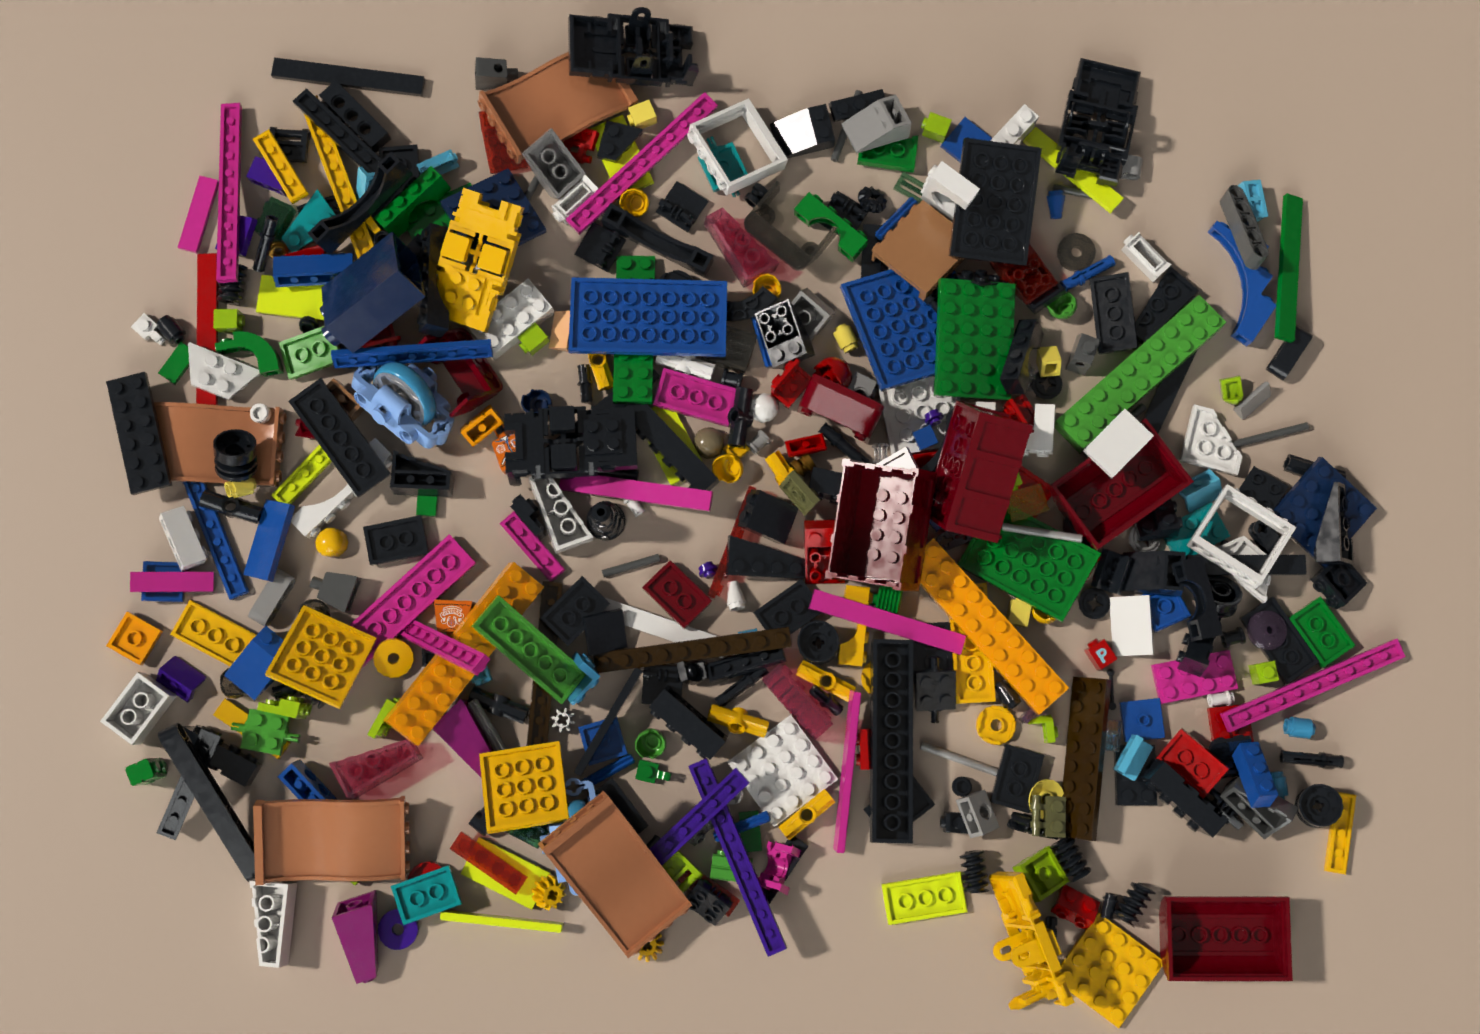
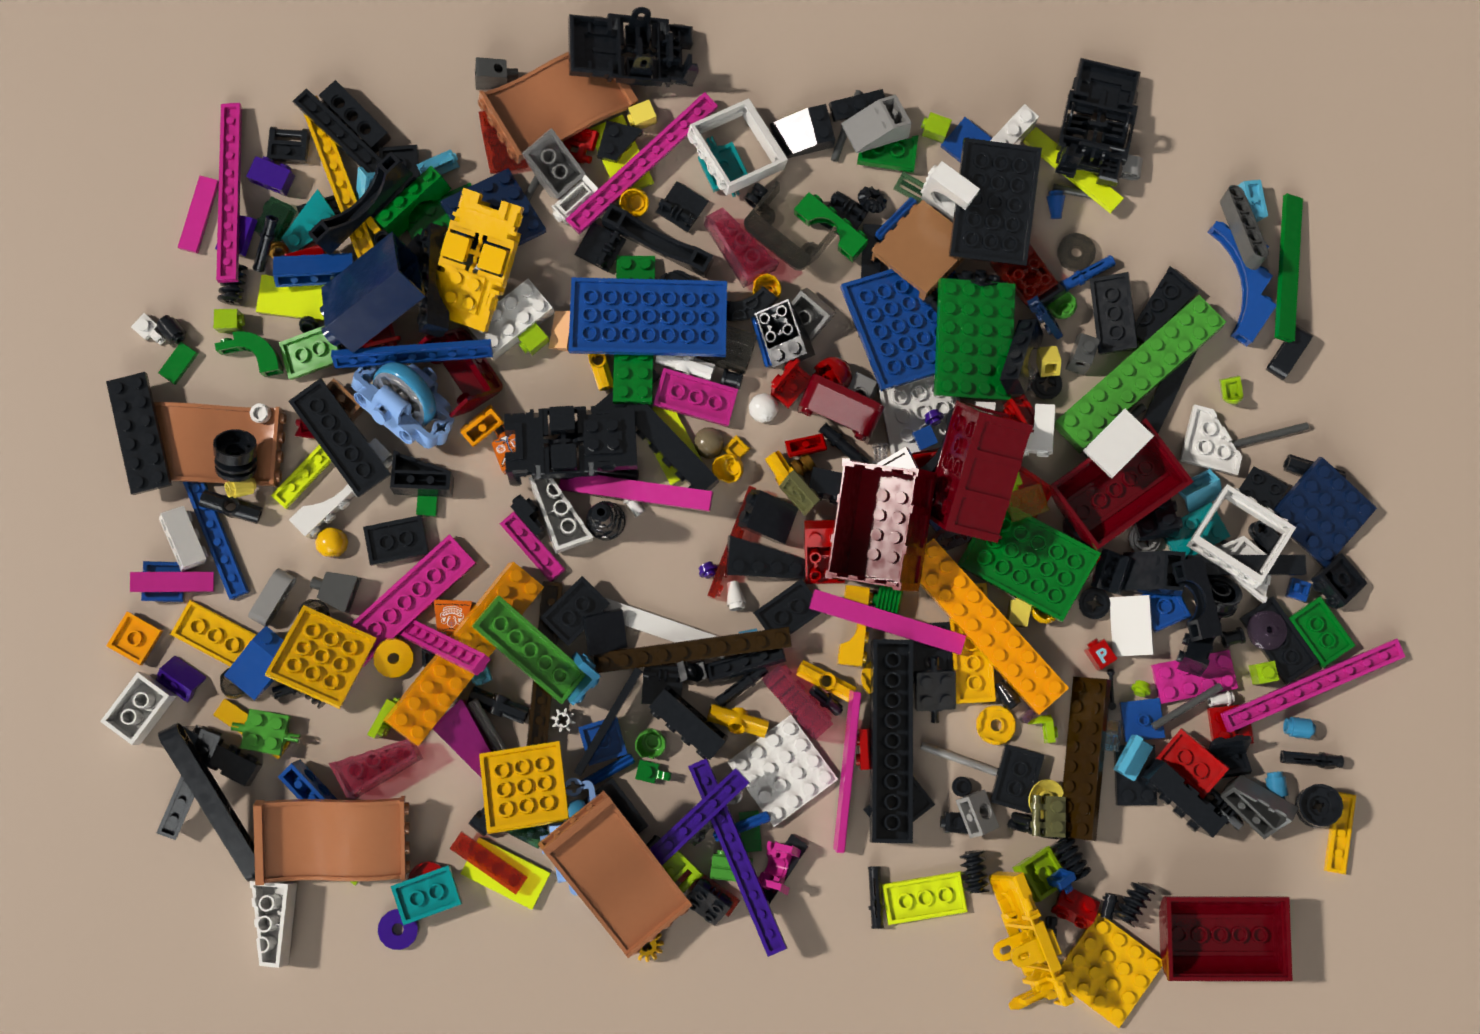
(146, 771): green brick -> none
(206, 303): red tile -> none
(217, 372): white wing -> none
(269, 540): blue tile -> none
(280, 166): yellow tile -> none
(290, 707): lime plate -> none
(348, 76): black tile -> none
(358, 932): magenta slope -> none
(503, 921): neon yellow tile -> none
(536, 400): dark blue hair -> none
(548, 892): yellow gear -> none
(585, 383): black axle -> none
(631, 565): dark grey bar -> none
(677, 594): dark red plate -> none
(740, 417): black piece -> none
(758, 442): light grey bush -> none
(817, 805): yellow piece -> none
(826, 634): black wheel -> none
(845, 338): light yellow brick -> none
(876, 919): none -> black pin
(1042, 532): light grey piece -> none
(1044, 315): none -> dark blue hinge
(1062, 880): none -> blue tile
(1141, 688): none -> lime plate
(1145, 256): white window -> none
(1187, 706): none -> dark grey piece
(1253, 400): light grey slope -> none
(1255, 774): blue brick -> none
(1298, 589): none -> blue tile
(1333, 541): black wedge -> none

